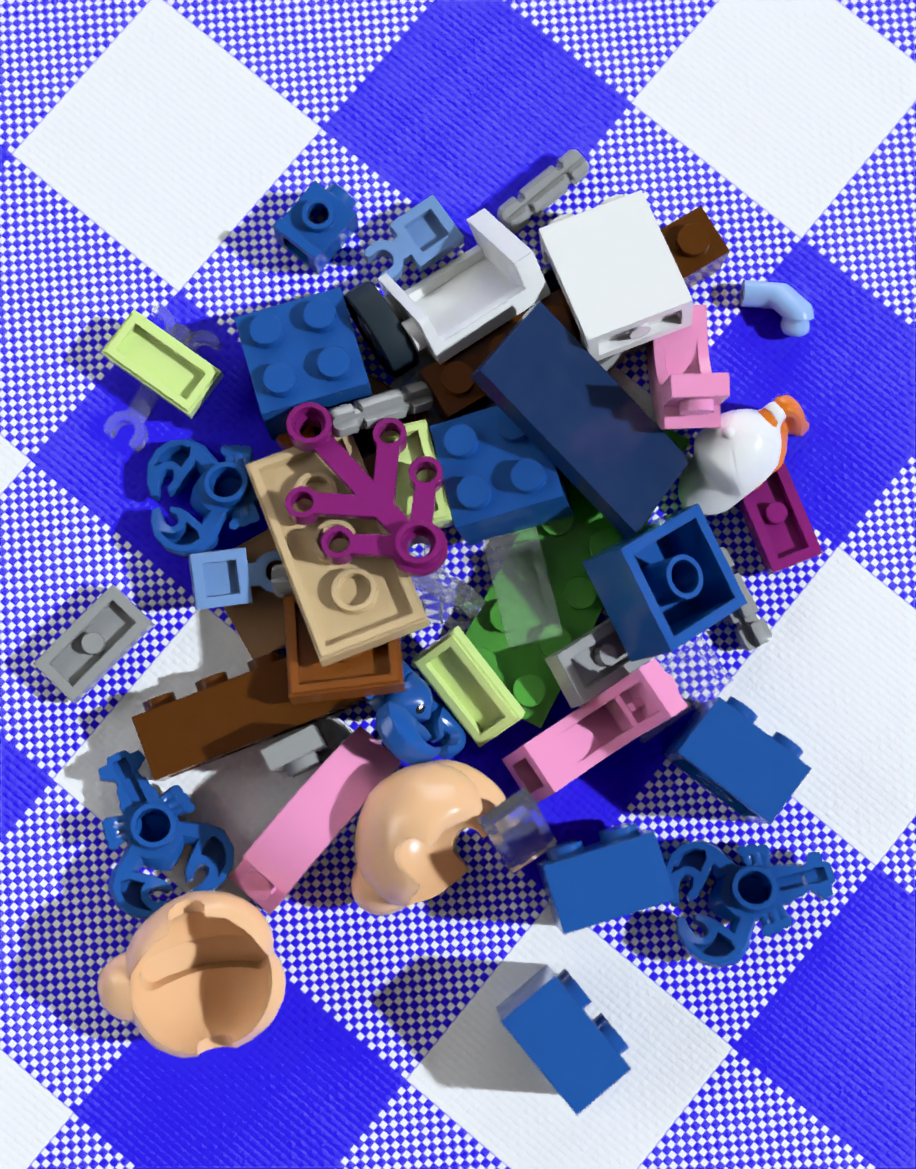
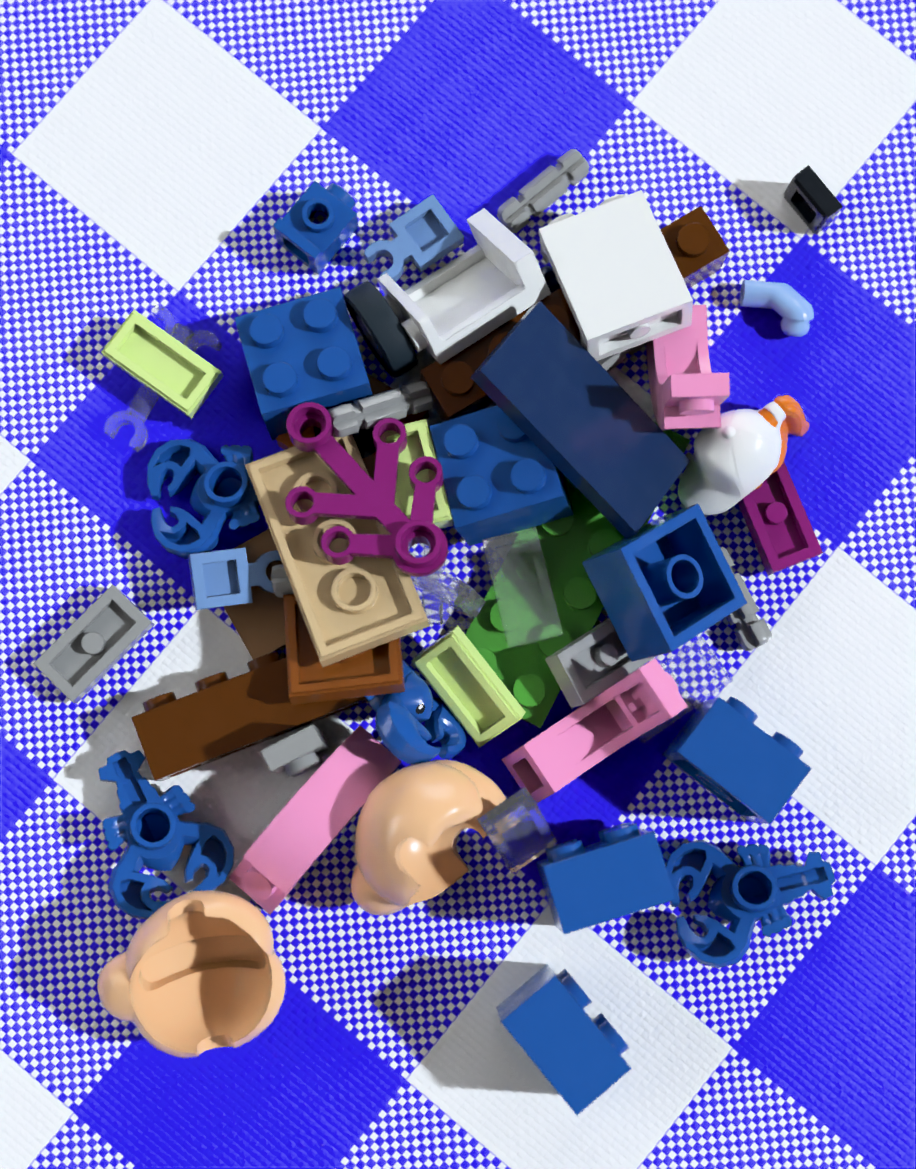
(812, 200): none -> black tile

